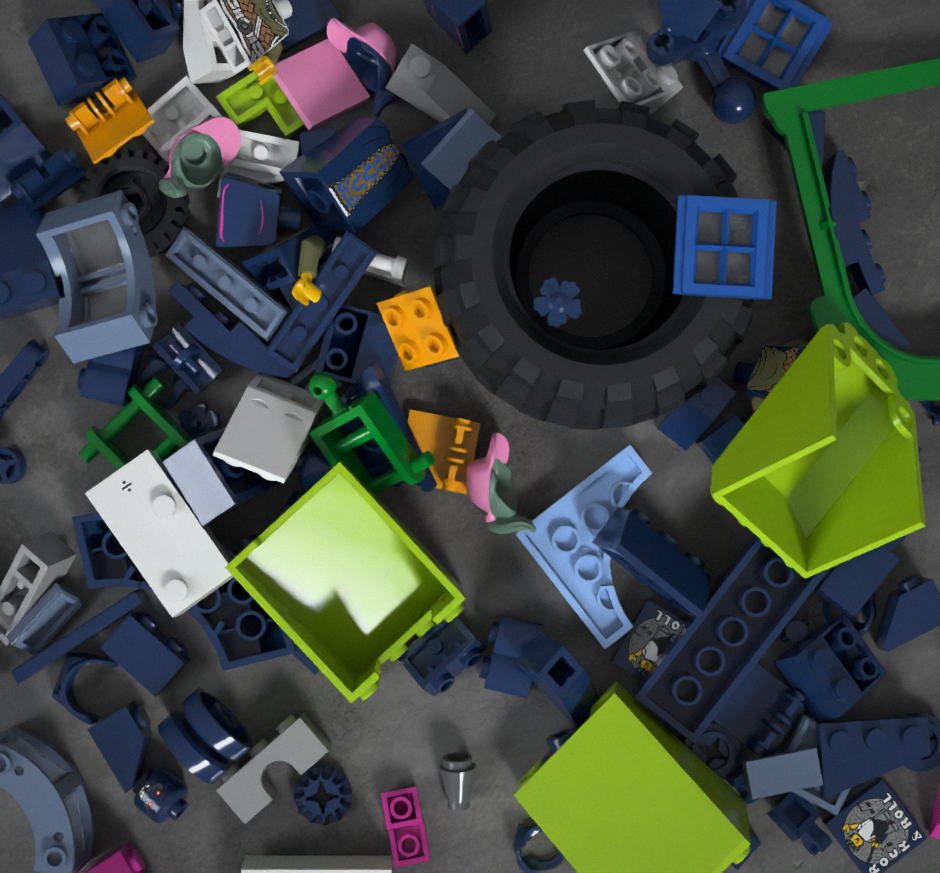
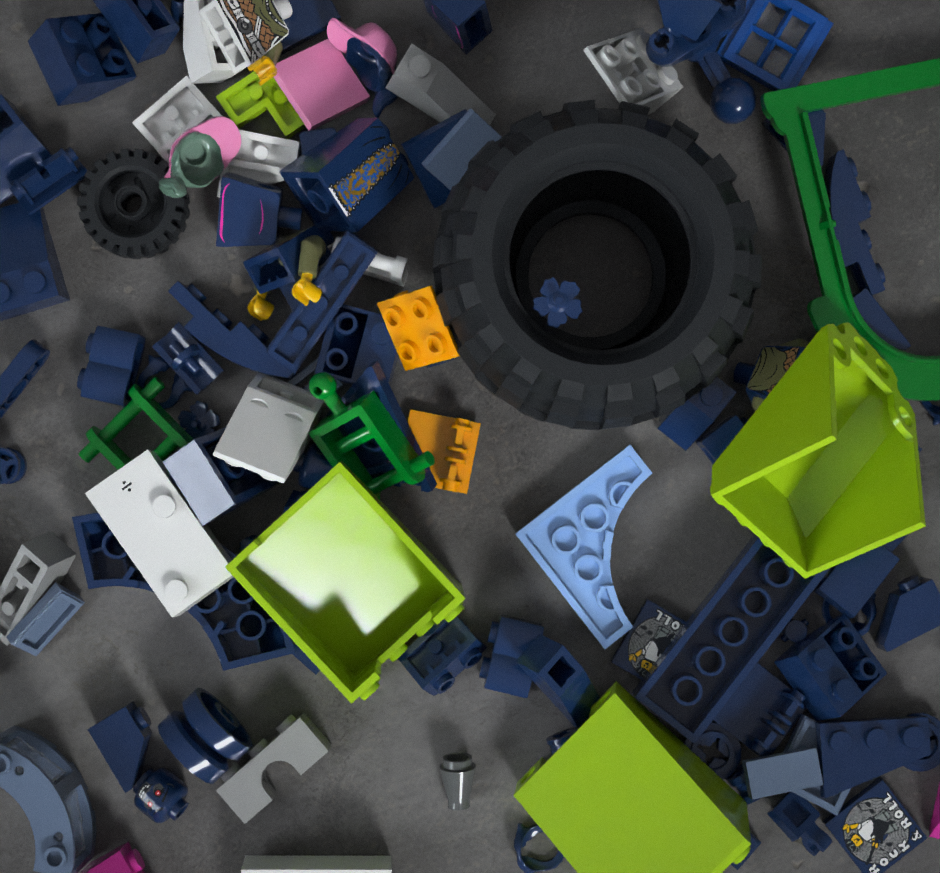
(63, 691): dark blue helmet -> none
(80, 635): dark blue tile -> none
(103, 275): sand blue window -> none
(112, 122): light orange hinge -> none
(146, 652): dark blue brick -> none
(228, 283): sand blue tile -> none
(335, 783): dark blue gear -> none
(406, 826): dark pink slope -> none
(491, 489): hair -> none
(655, 561): dark blue slope -> none
(724, 247): blue piece -> none

